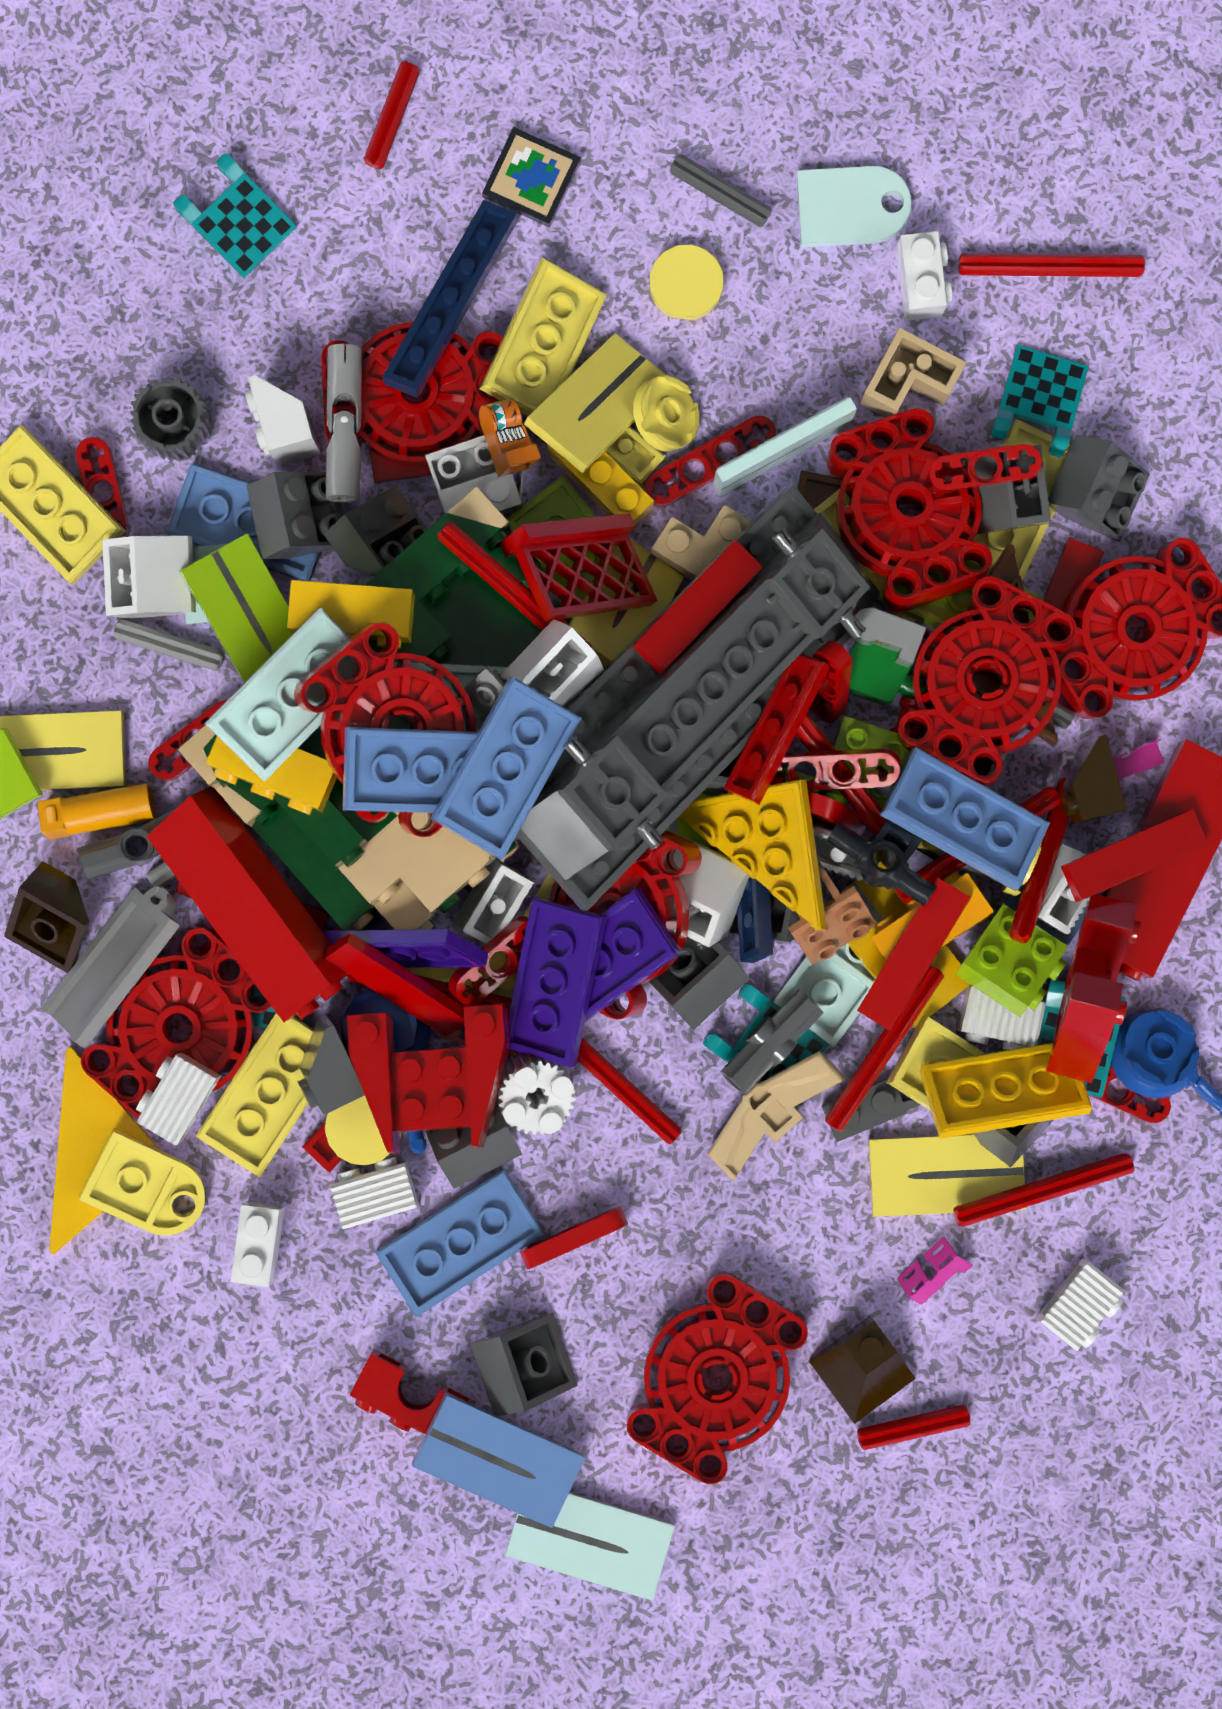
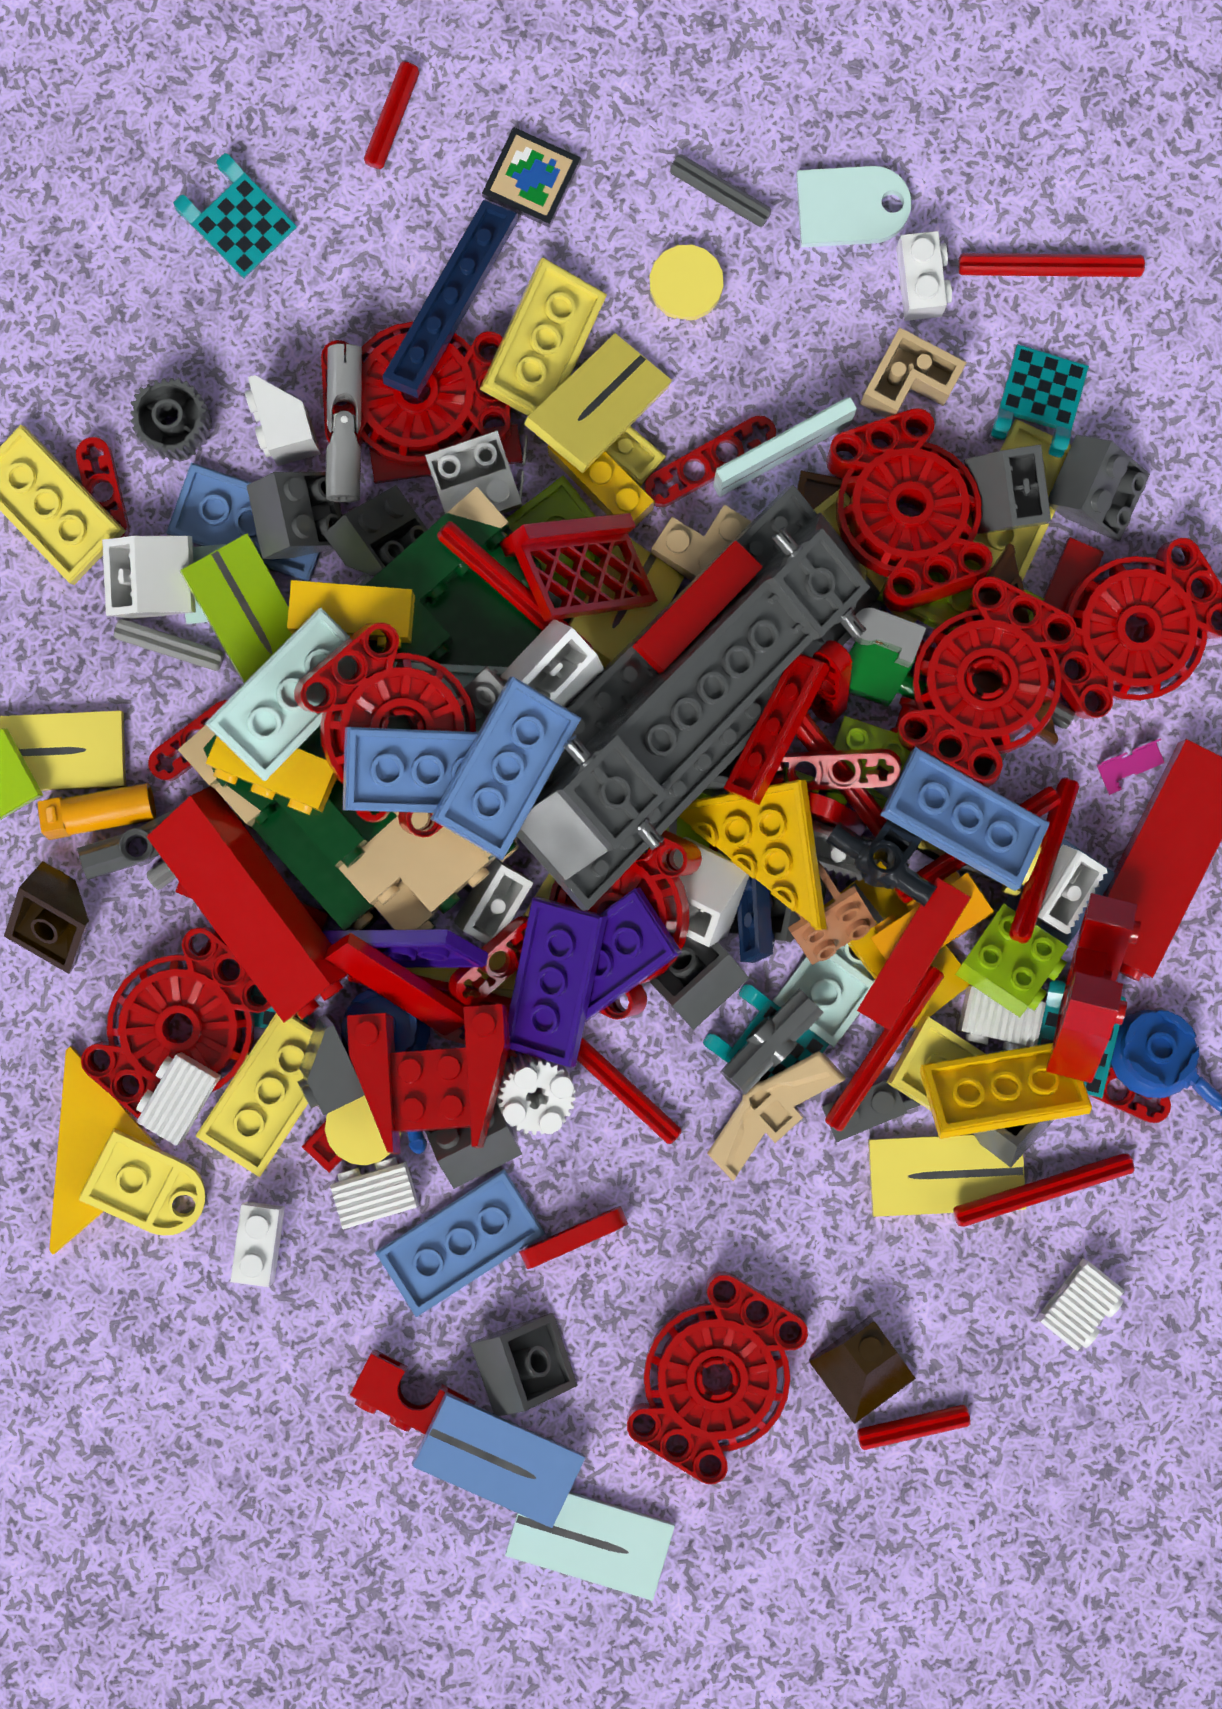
(113, 963): light grey piece -> none
(507, 437): orange leg -> none
(666, 413): light yellow tile -> none
(943, 1274): dark pink piece -> none
(958, 481): red beam -> none
(1092, 783): dark brown slope -> none
(1134, 855): red tile -> none

